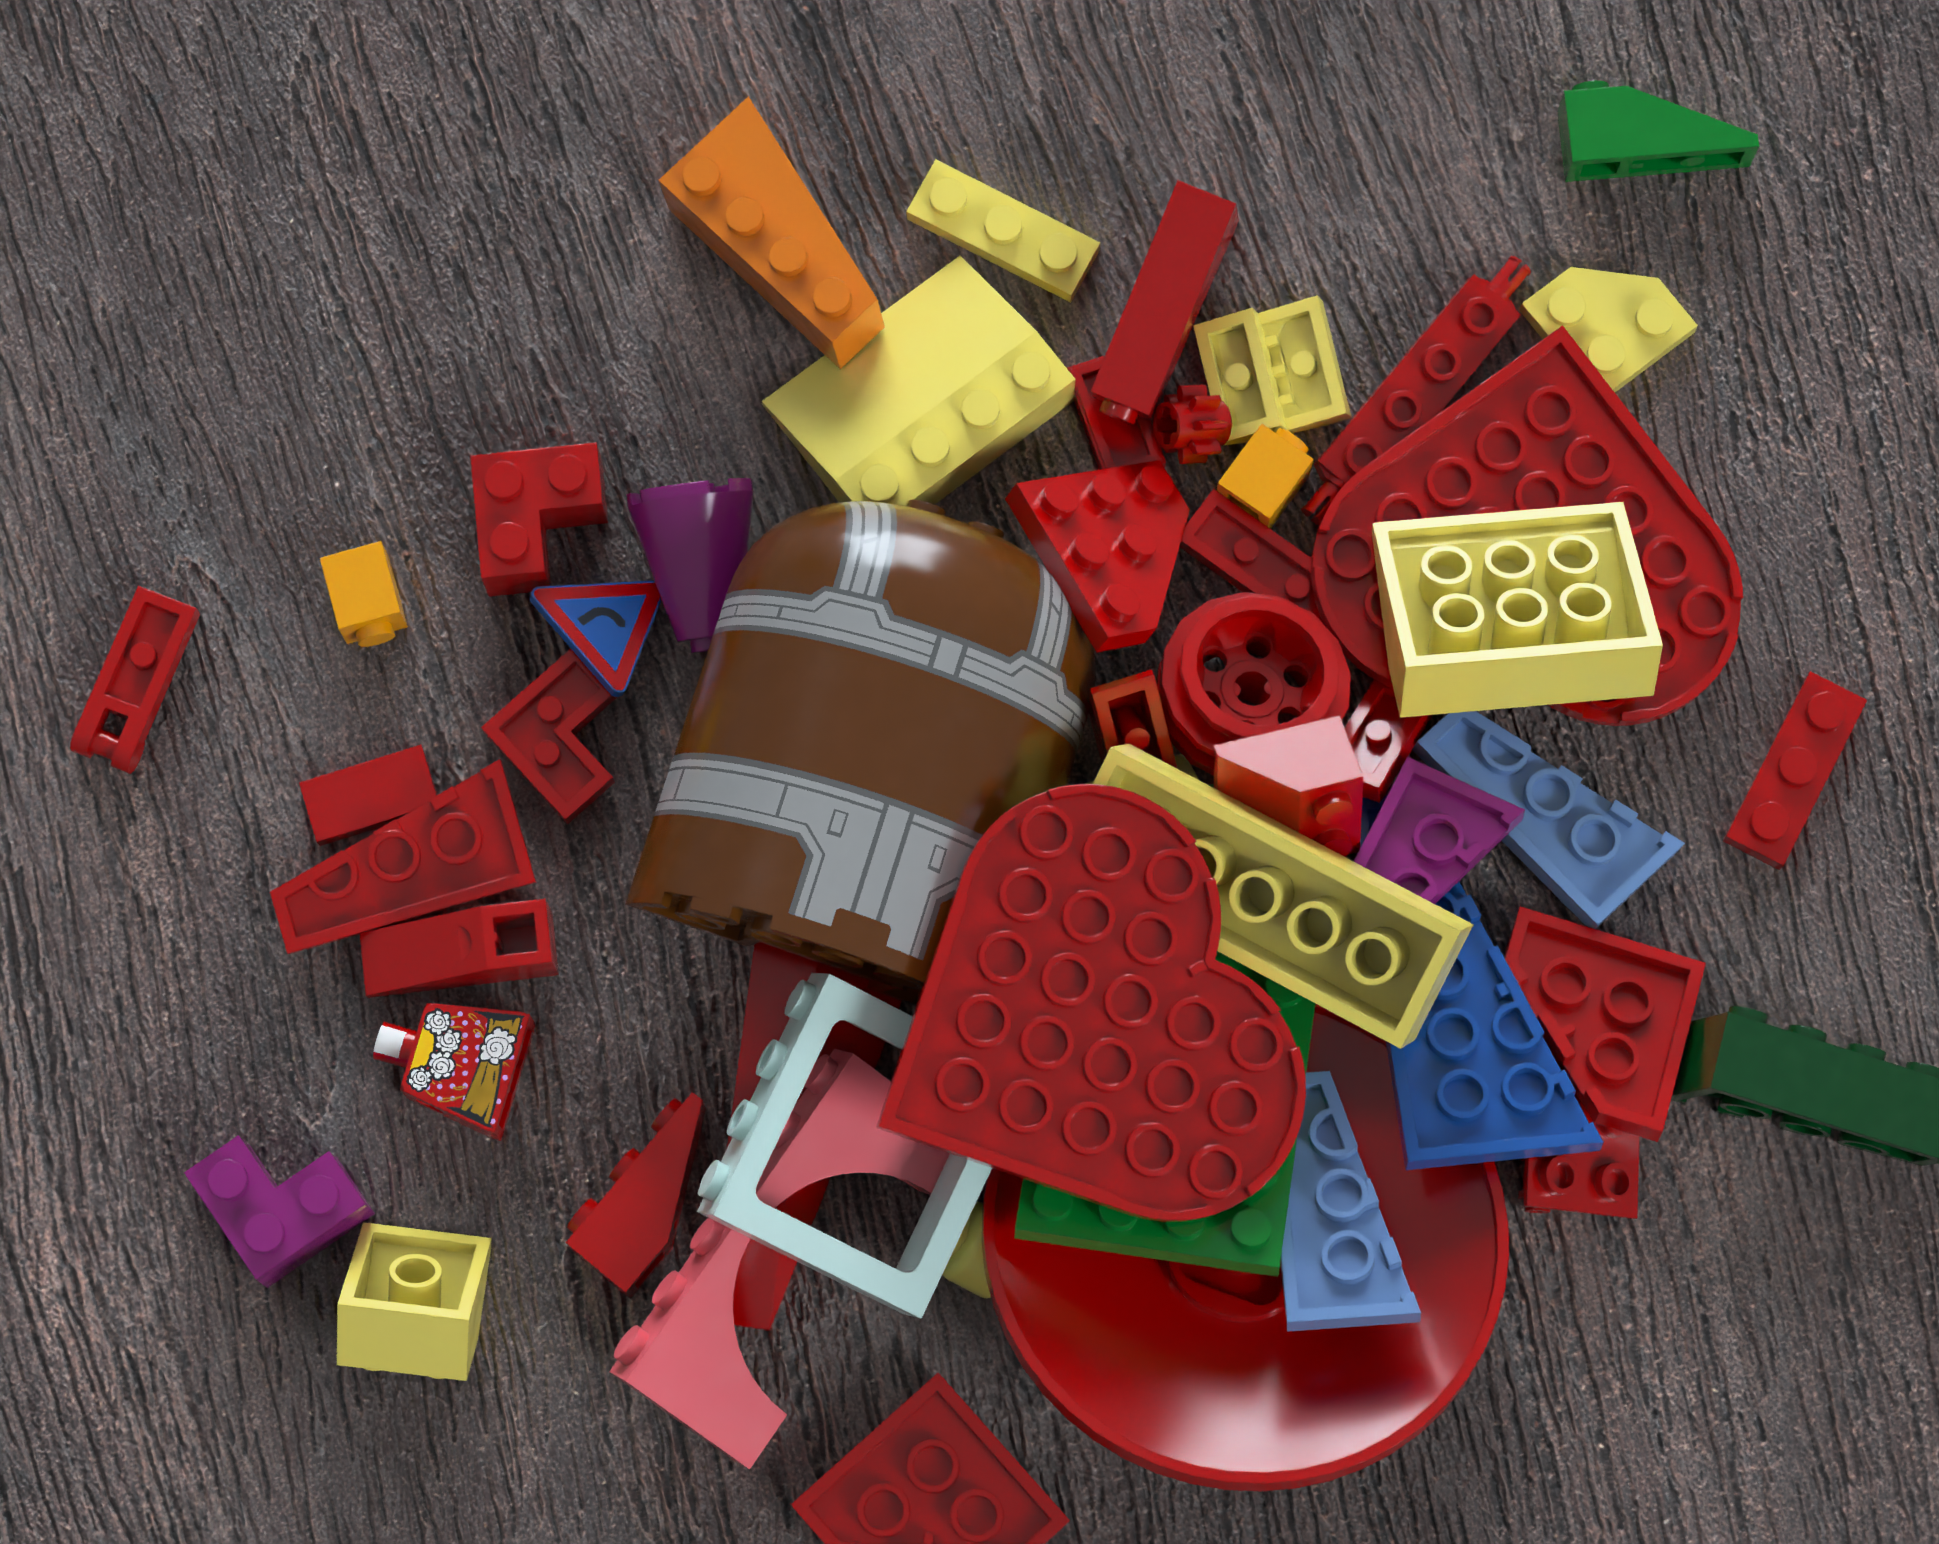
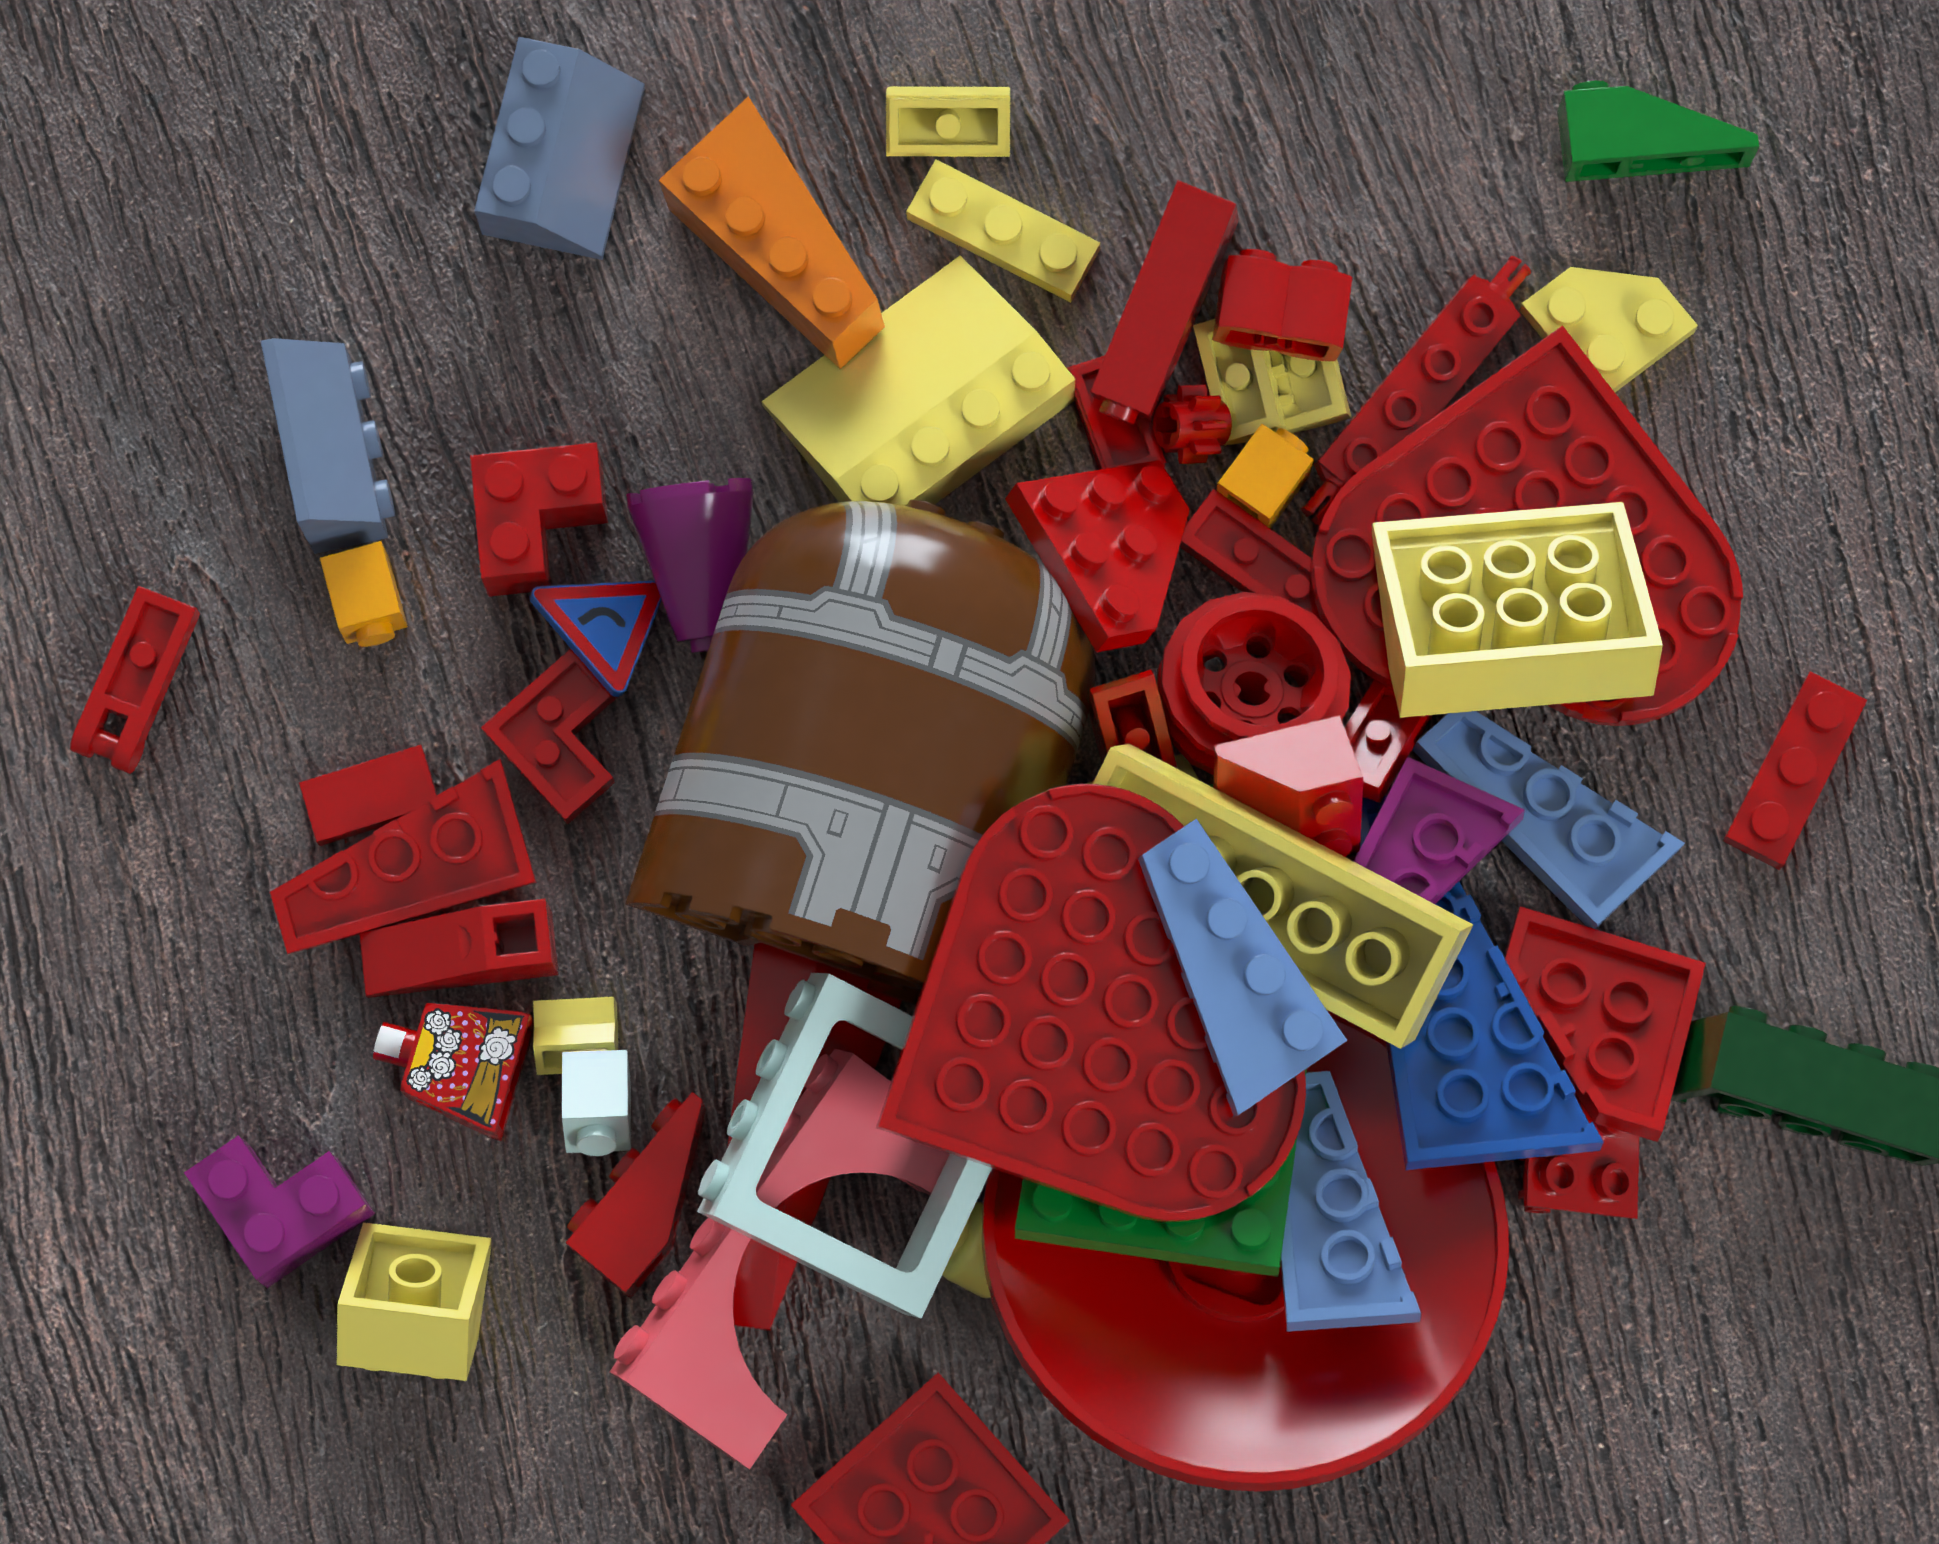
(327, 443): none -> sand blue slope
(558, 150): none -> sand blue slope
(572, 1027): none -> light yellow piece
(596, 1102): none -> light aqua brick
(948, 121): none -> light yellow slope
(1245, 986): none -> medium blue wing
(1282, 306): none -> red brick

